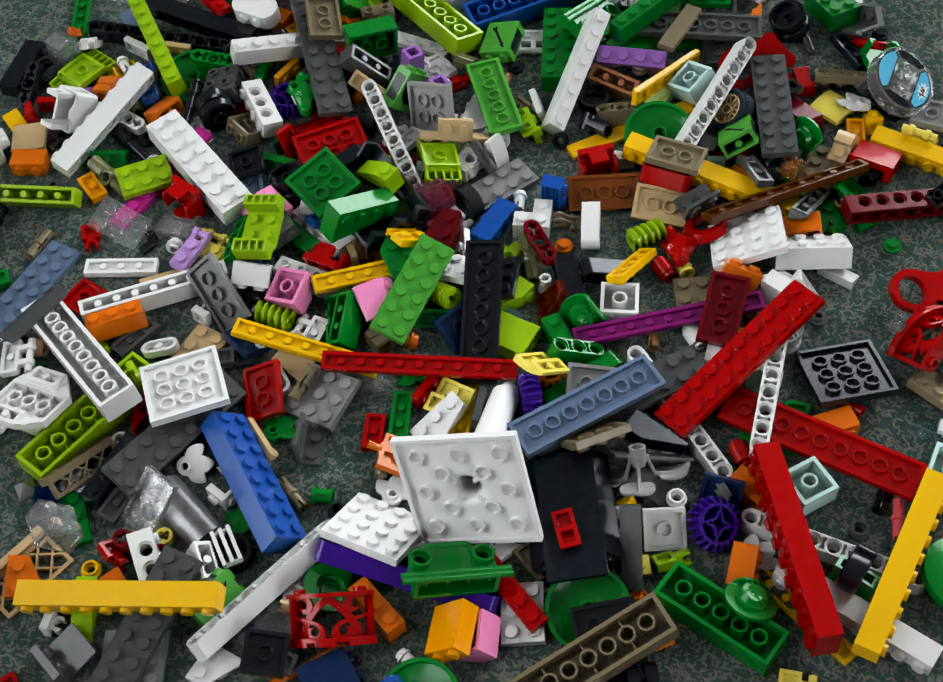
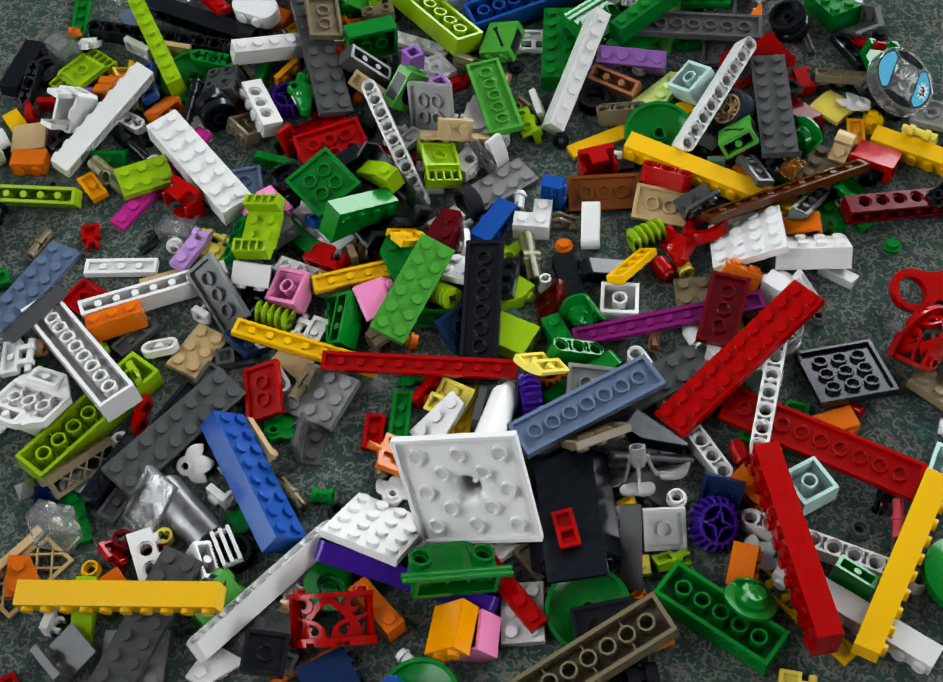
(120, 223): clear plate -> none
(123, 63): white pin -> none
(184, 386): white plate -> none
(247, 162): black tile -> none
(438, 194): clear pink torso -> none
(539, 249): dark red beam -> none
(593, 124): black piece -> none
(661, 79): yellow tile -> none
(676, 155): dark tan plate -> none
(679, 28): dark tan tile -> none
(723, 491): dark grey plate -> none
(856, 568): black animal -> none

